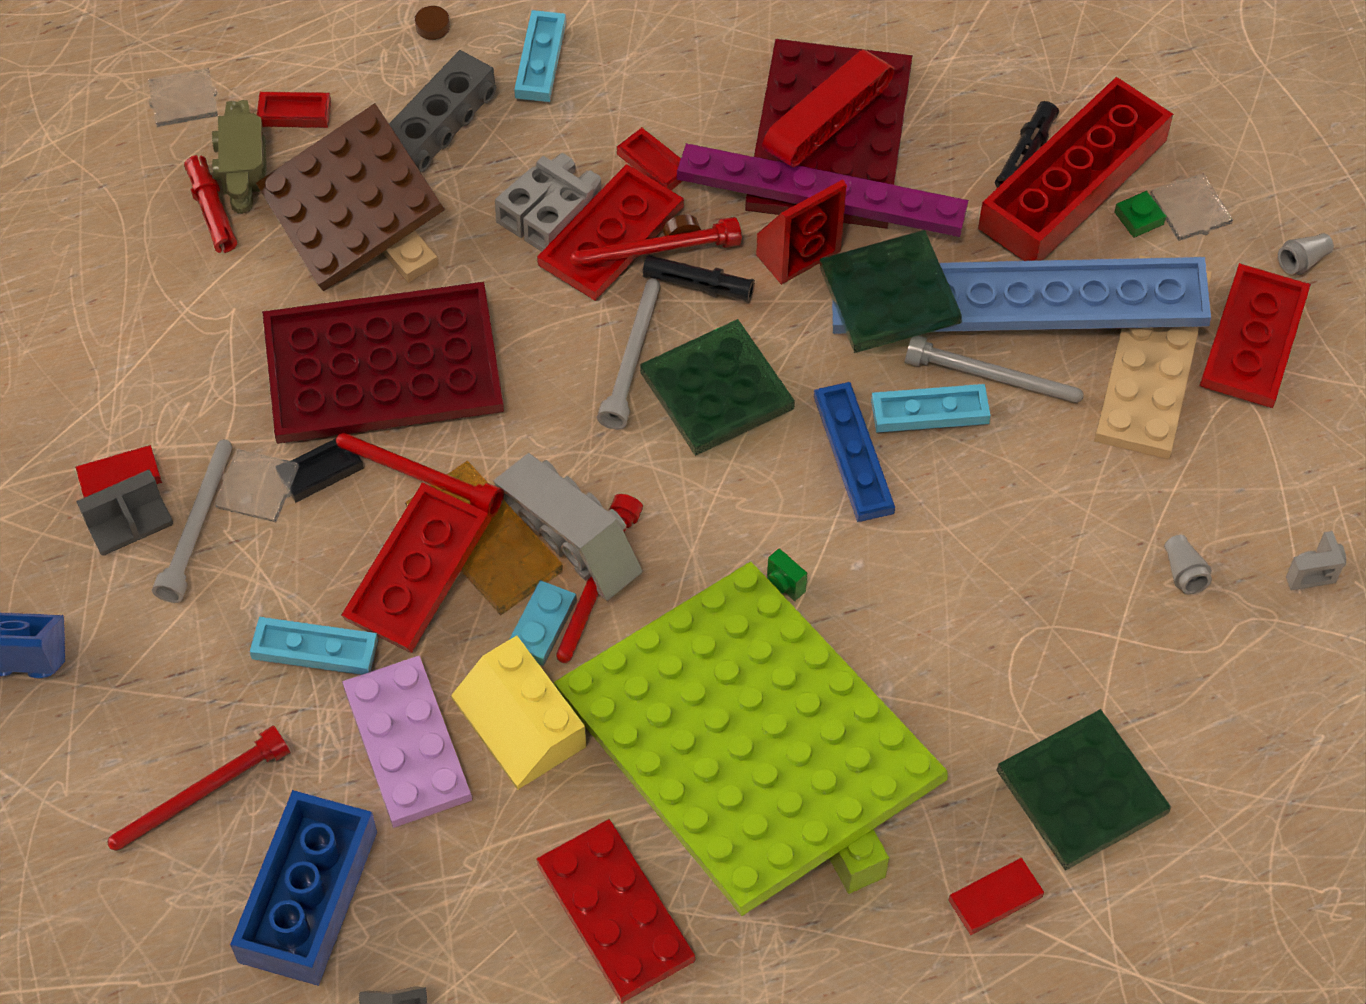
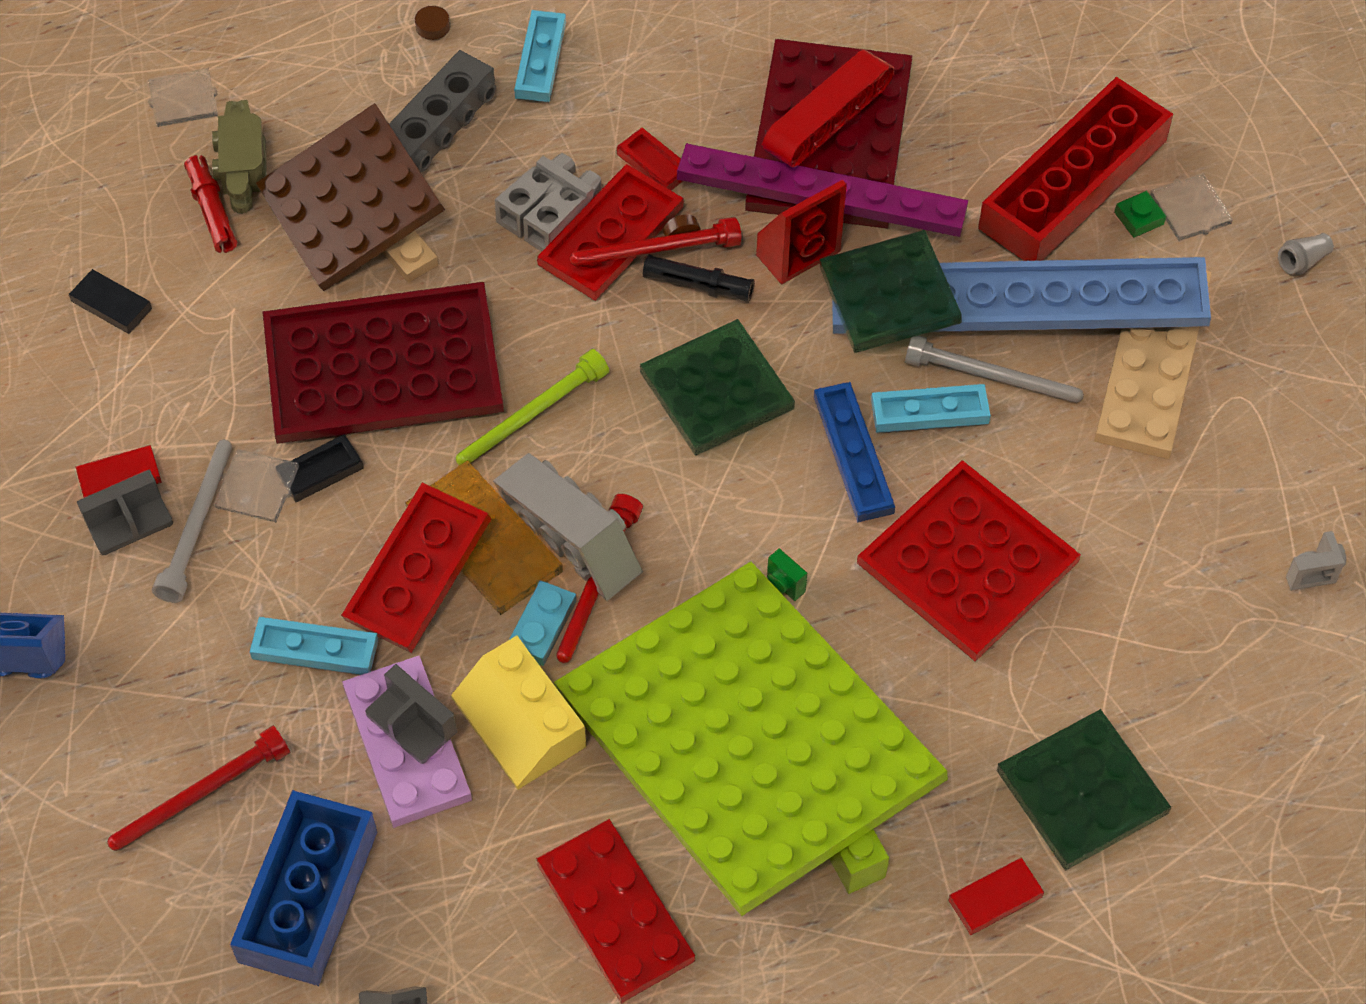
(110, 301): none -> black tile
(294, 109): red tile -> none
(412, 716): none -> dark grey panel
(485, 497): red piece -> none
(590, 367): none -> lime piece
(615, 410): light grey piece -> none
(968, 560): none -> red plate
(1042, 119): black pin -> none
(1188, 568): light grey cone -> none
(1255, 335): red plate -> none

